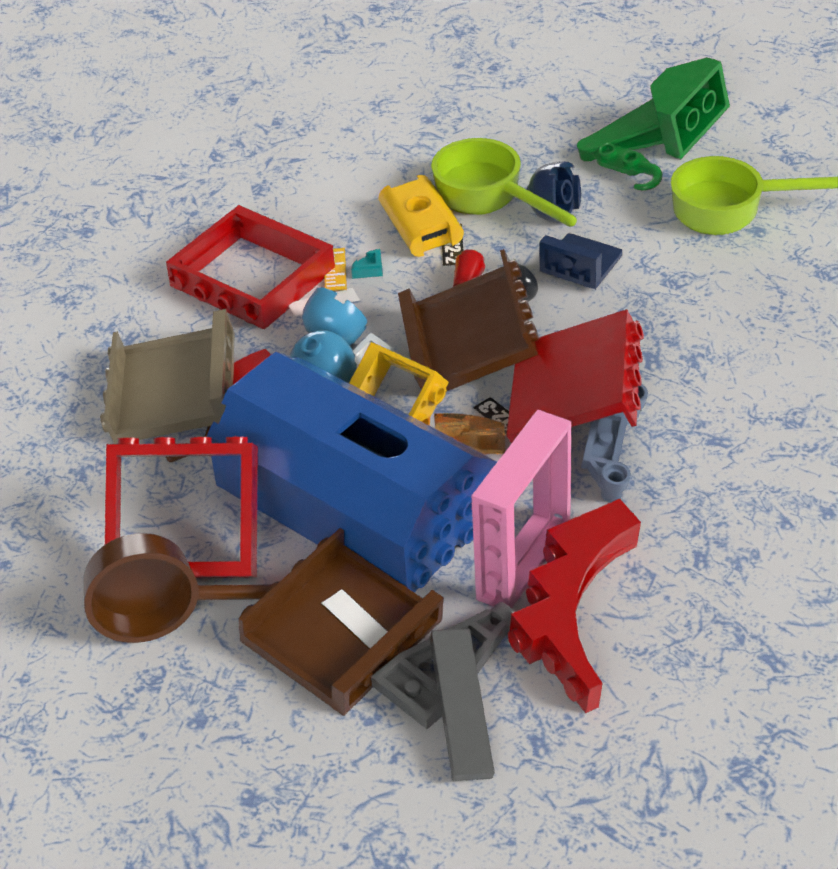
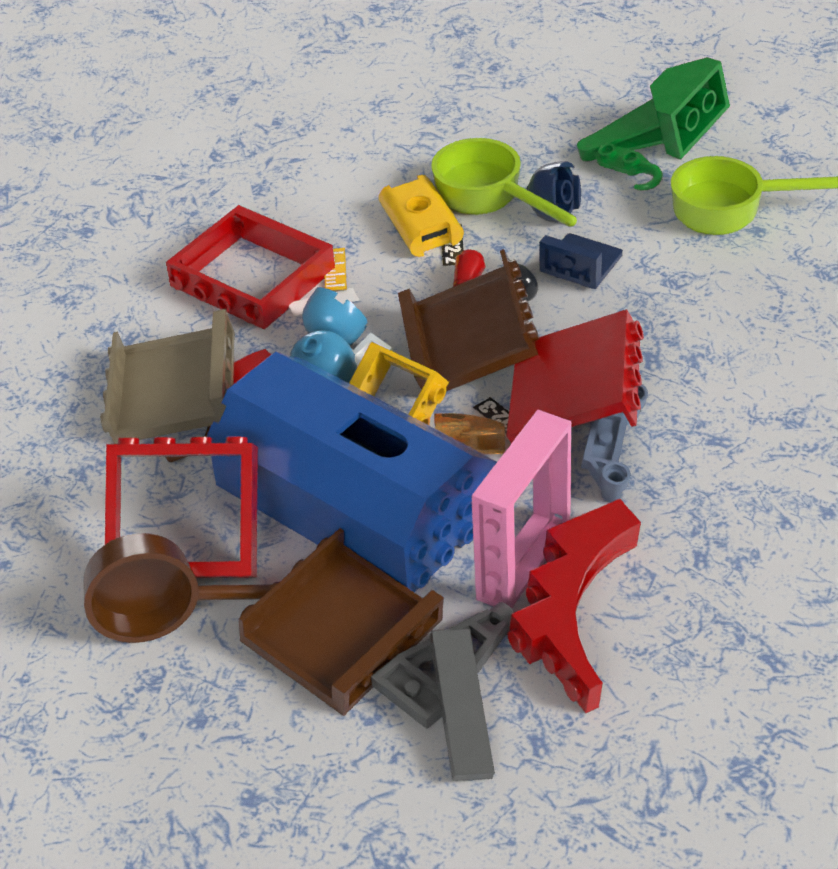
(355, 618): white sticker -> none
(368, 266): teal tile -> none

